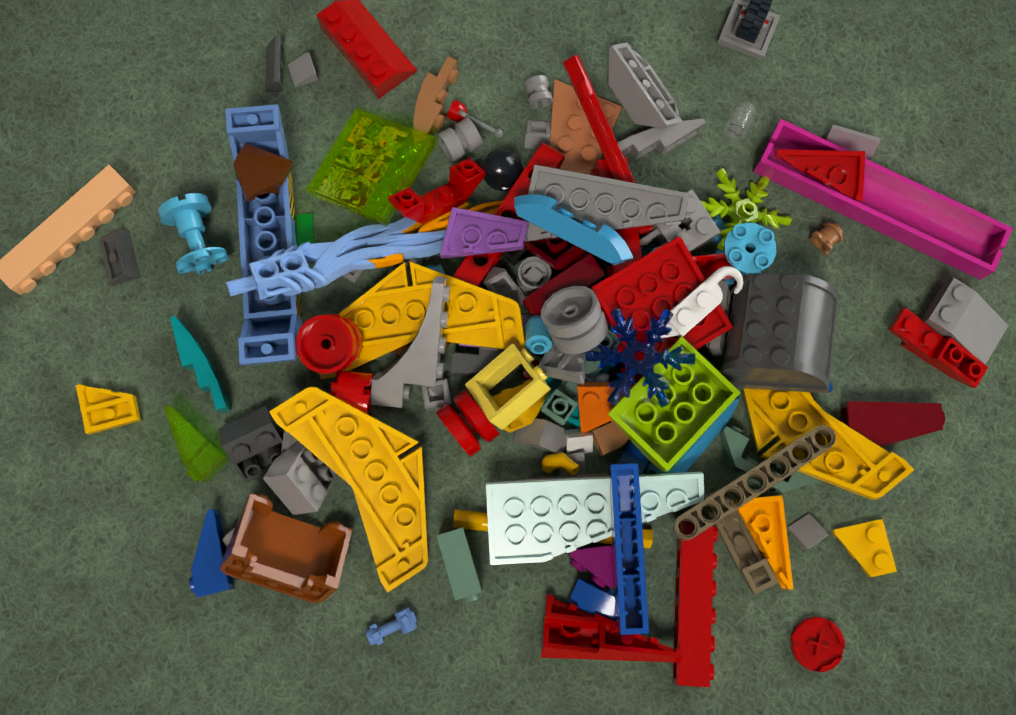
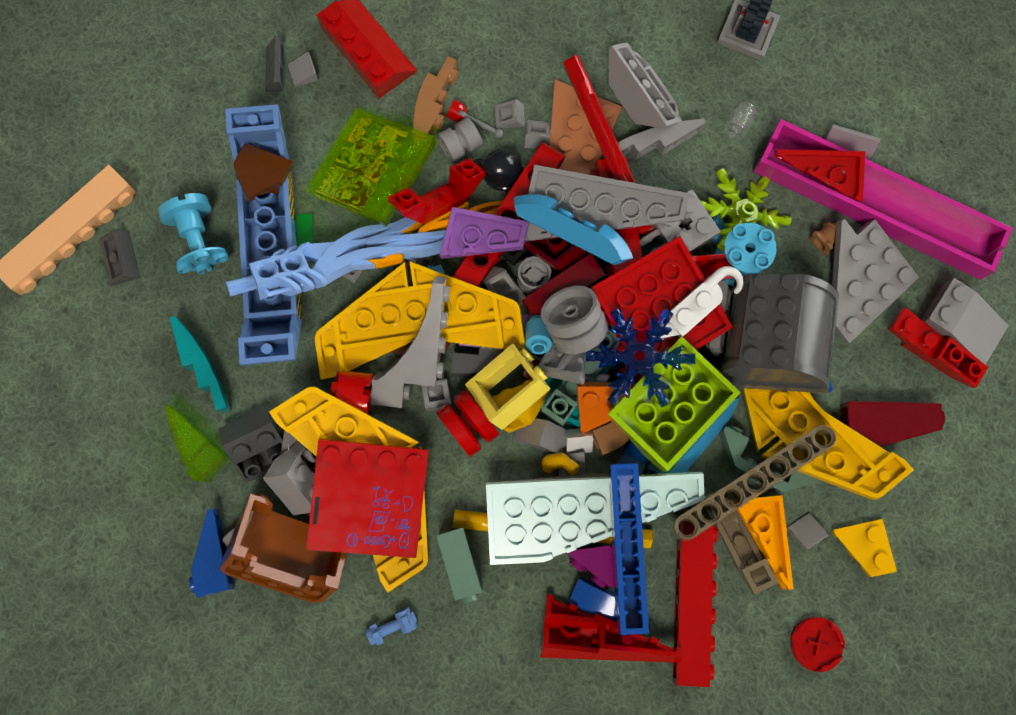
(106, 409): yellow wing -> none
(314, 348): red wheel -> none
(367, 498): none -> red plate
(510, 114): none -> light grey slope
(538, 91): light grey wheel -> none
(867, 275): none -> light grey wing

